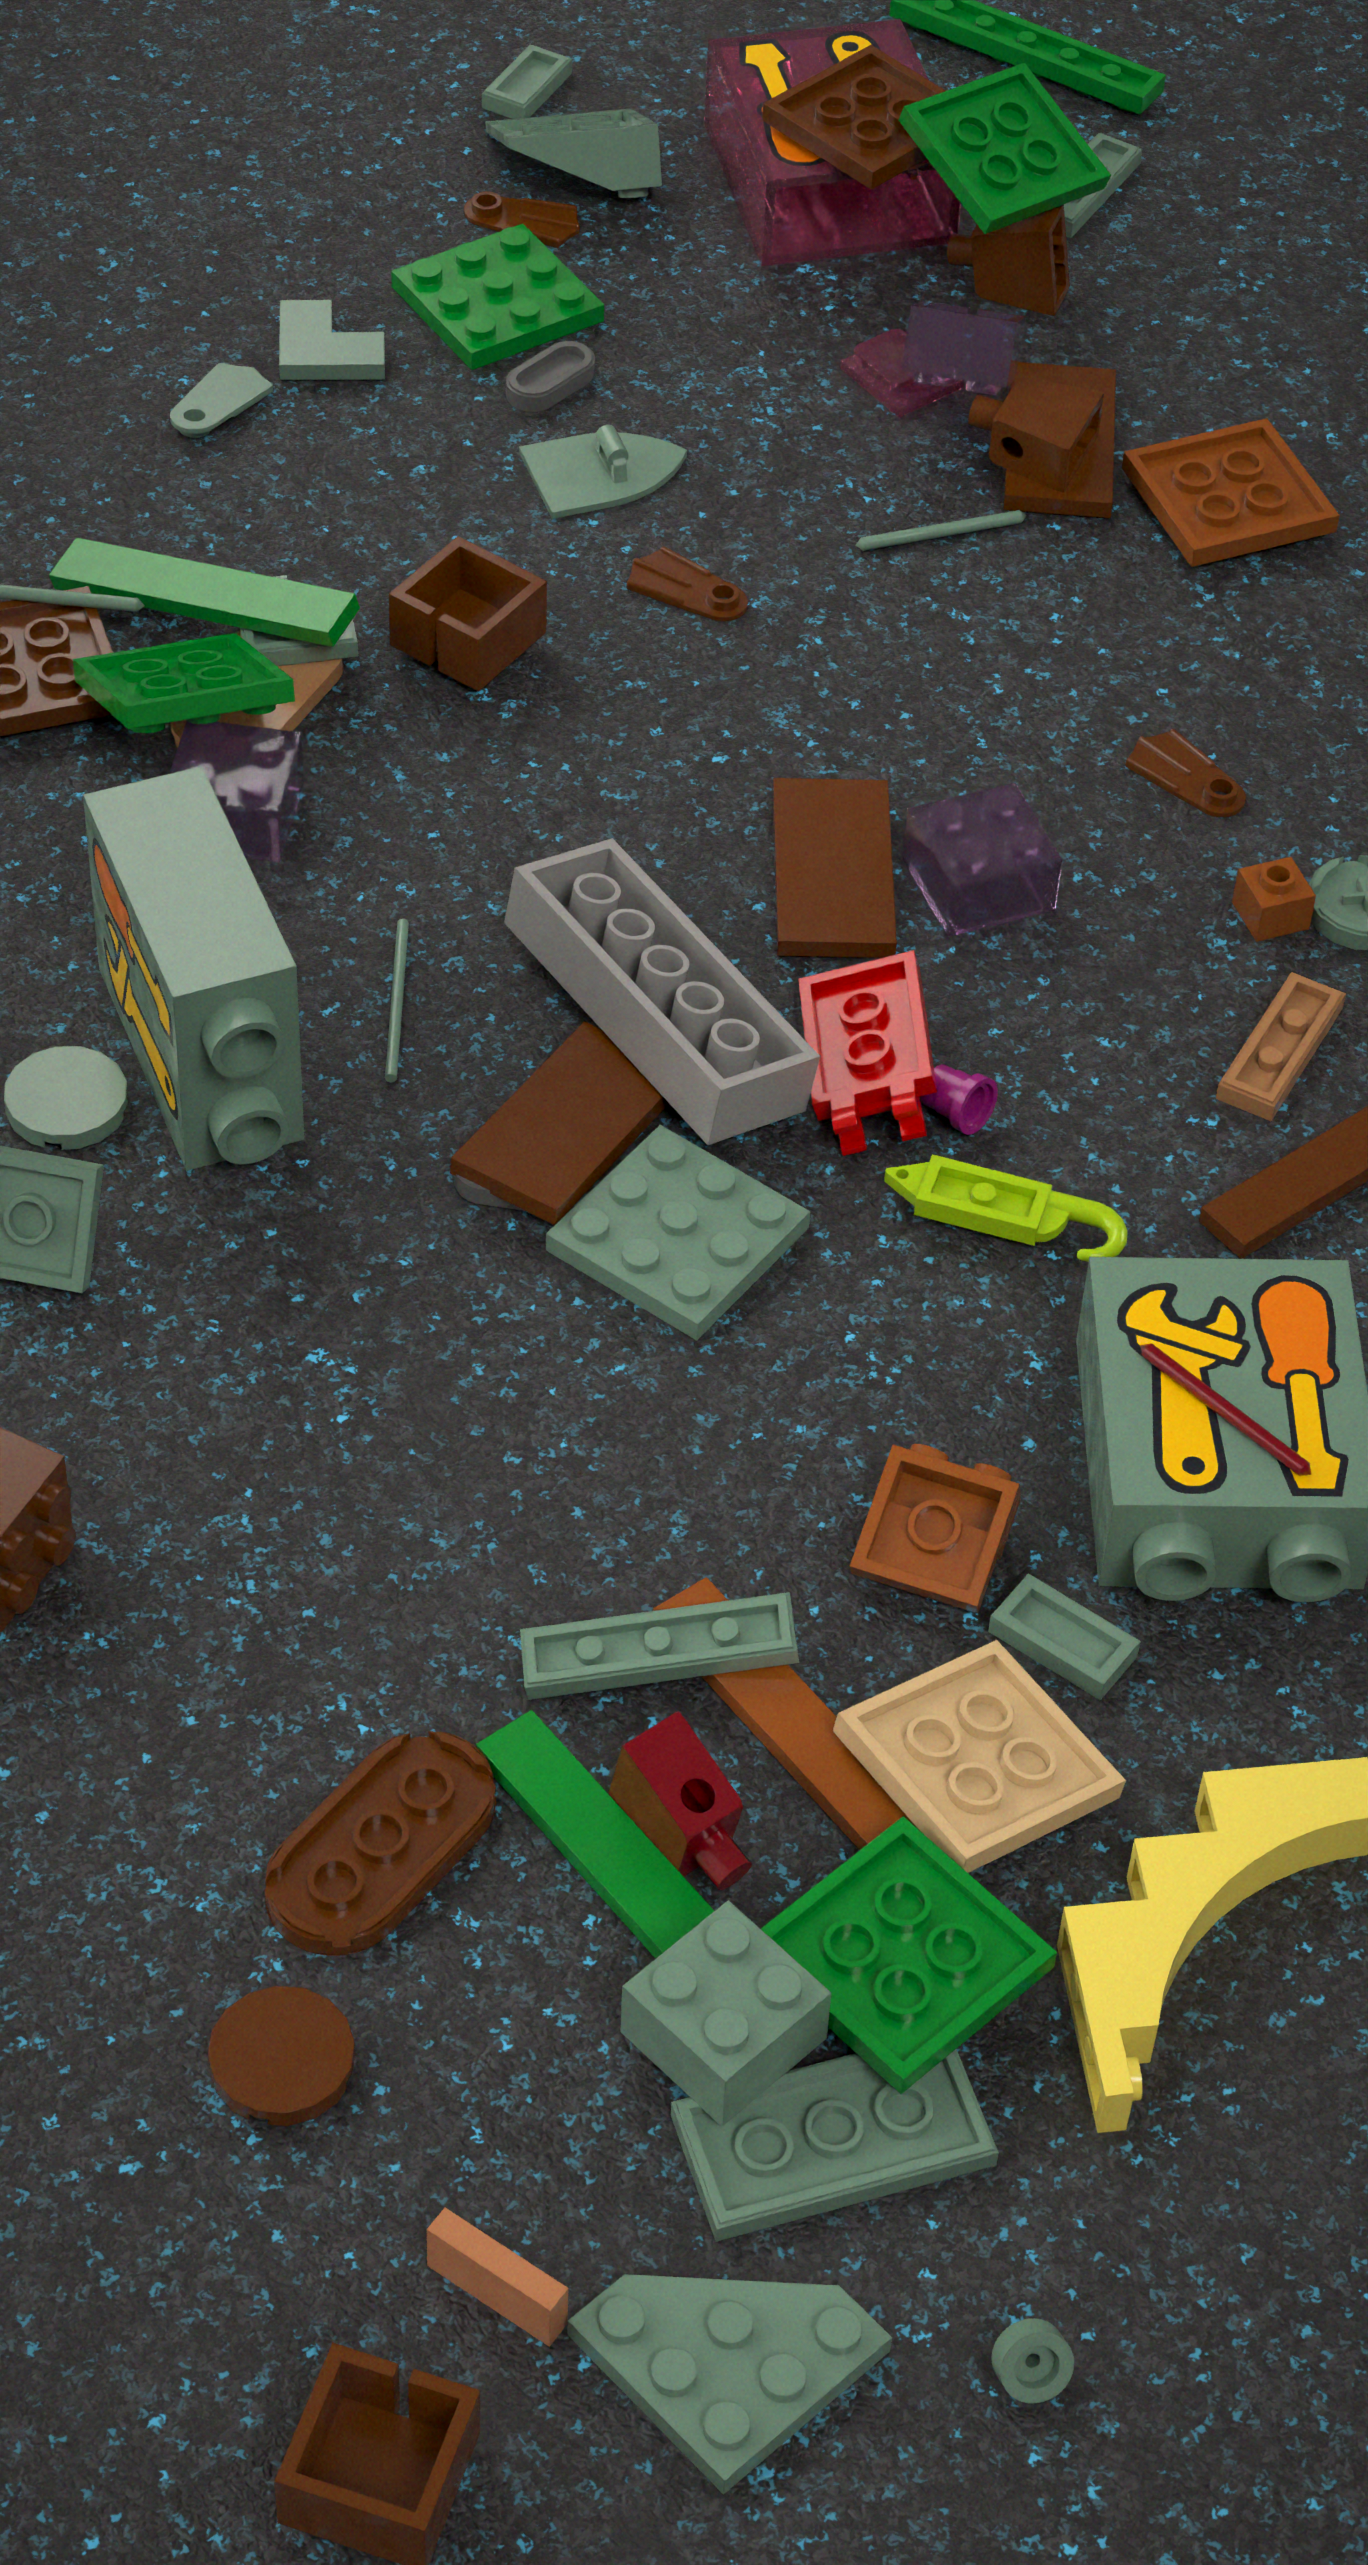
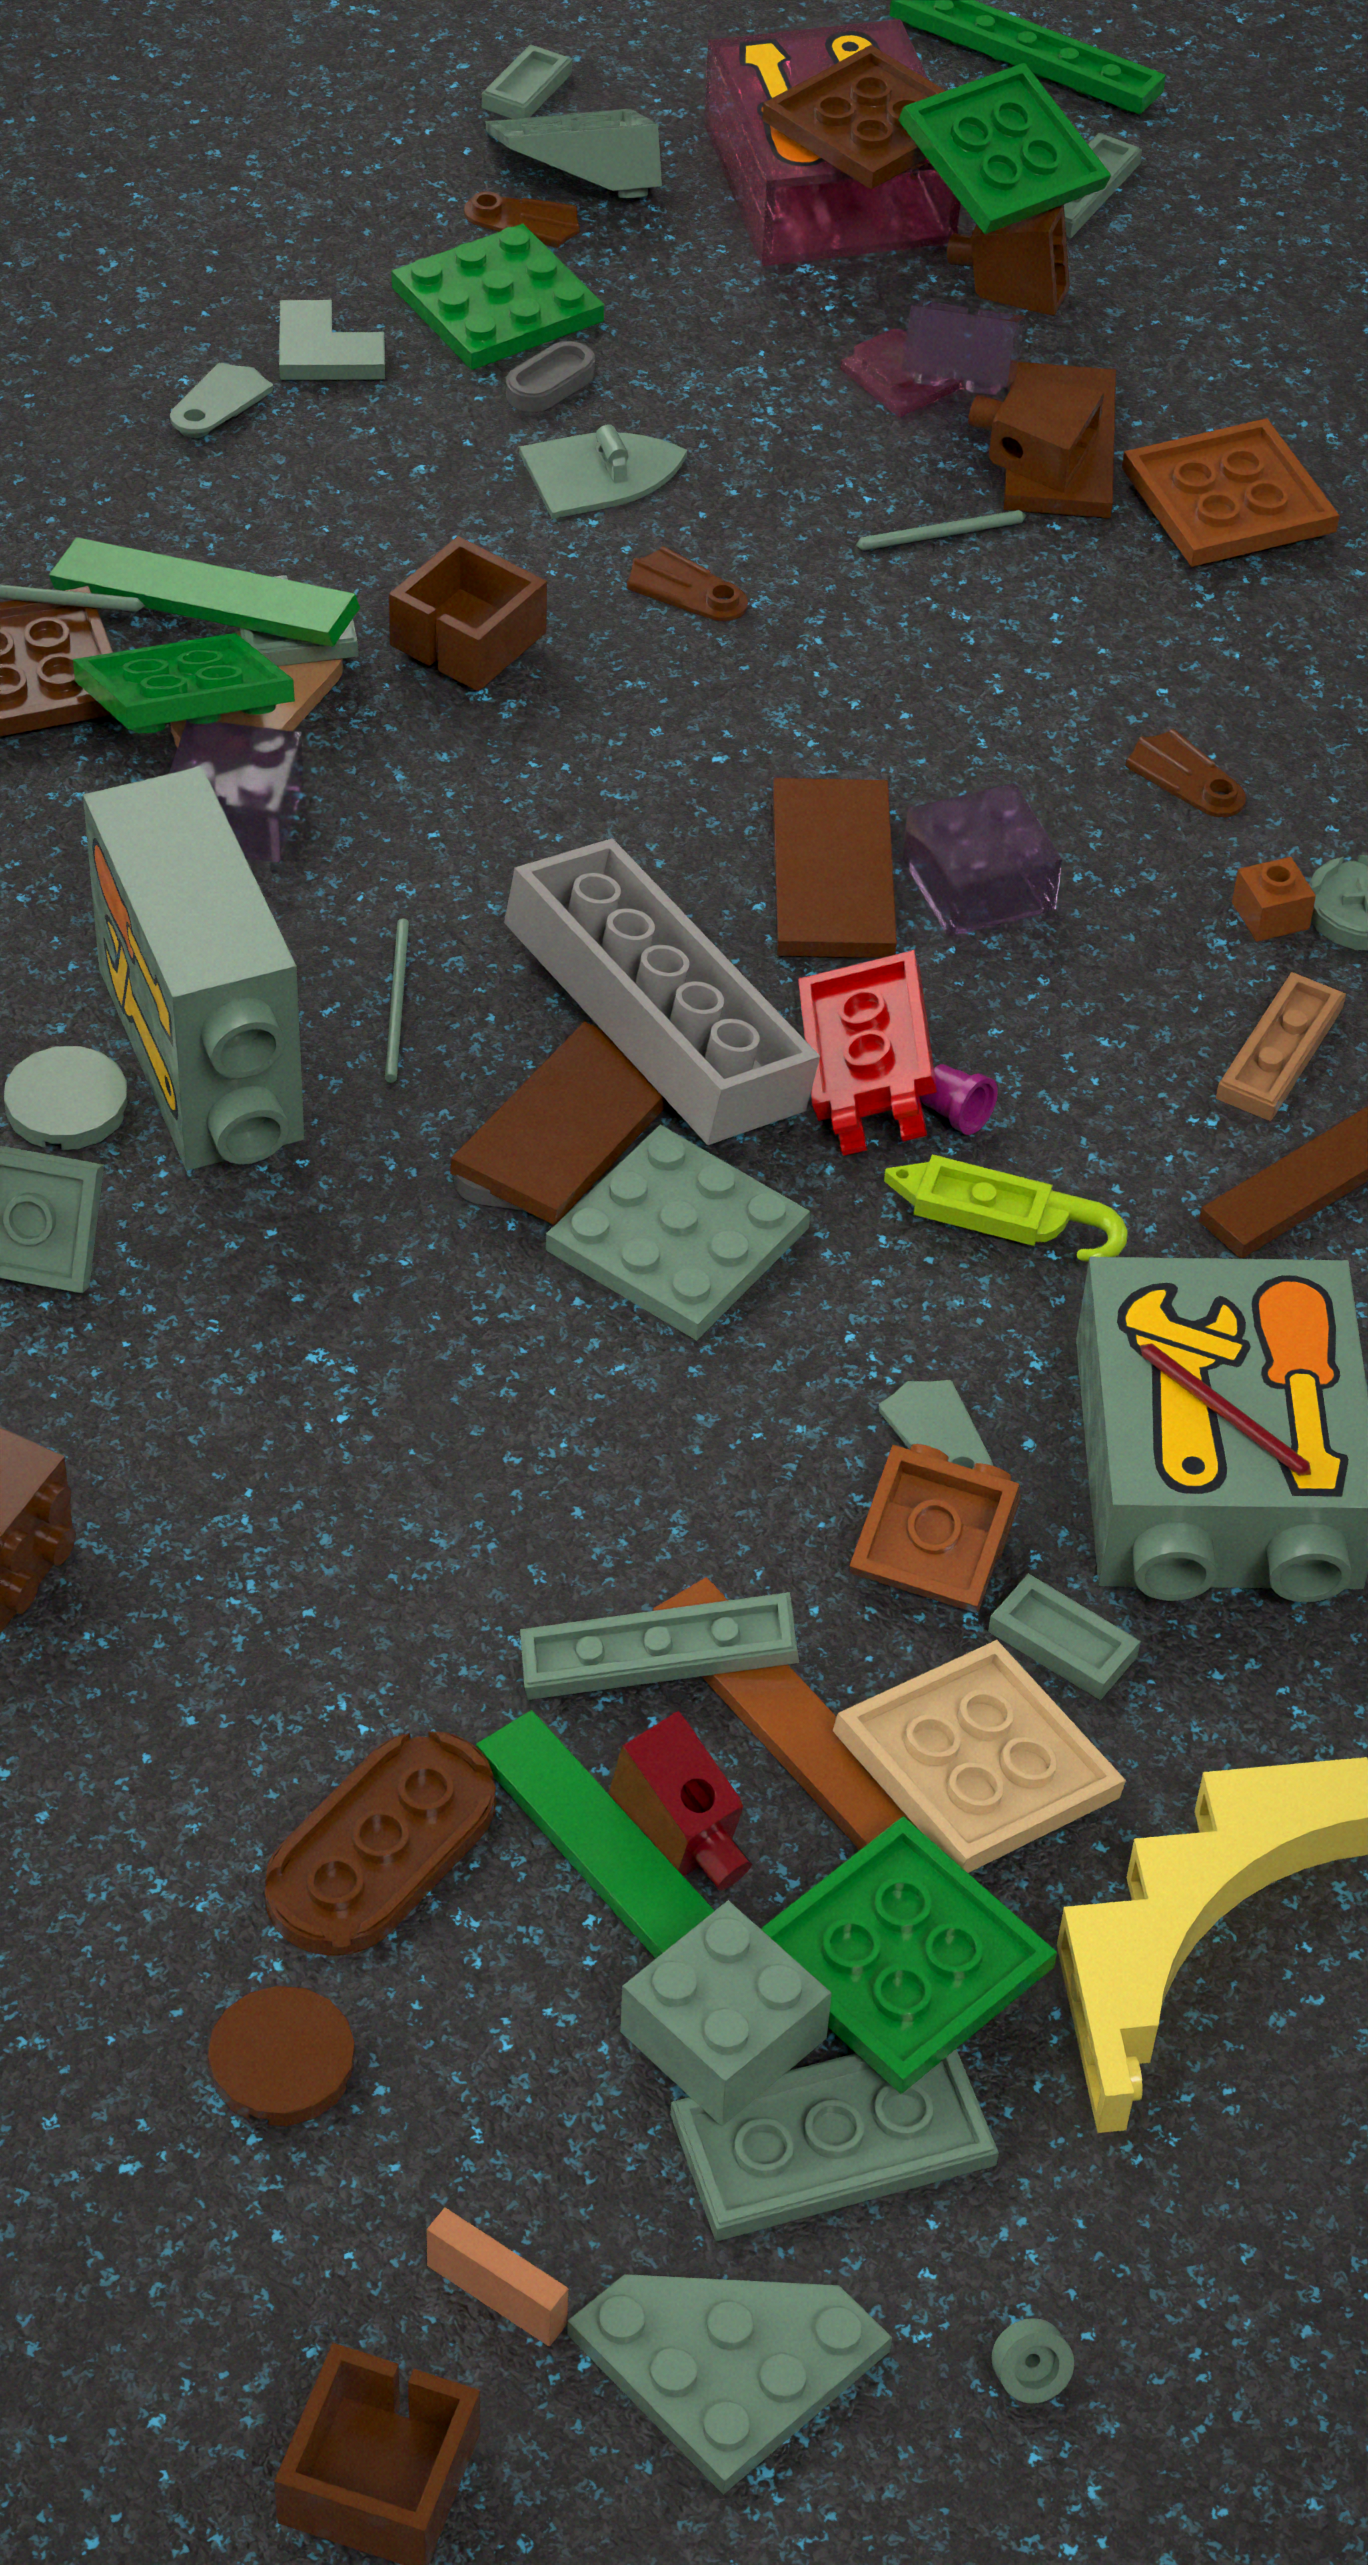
(937, 1418): none -> sand green piece

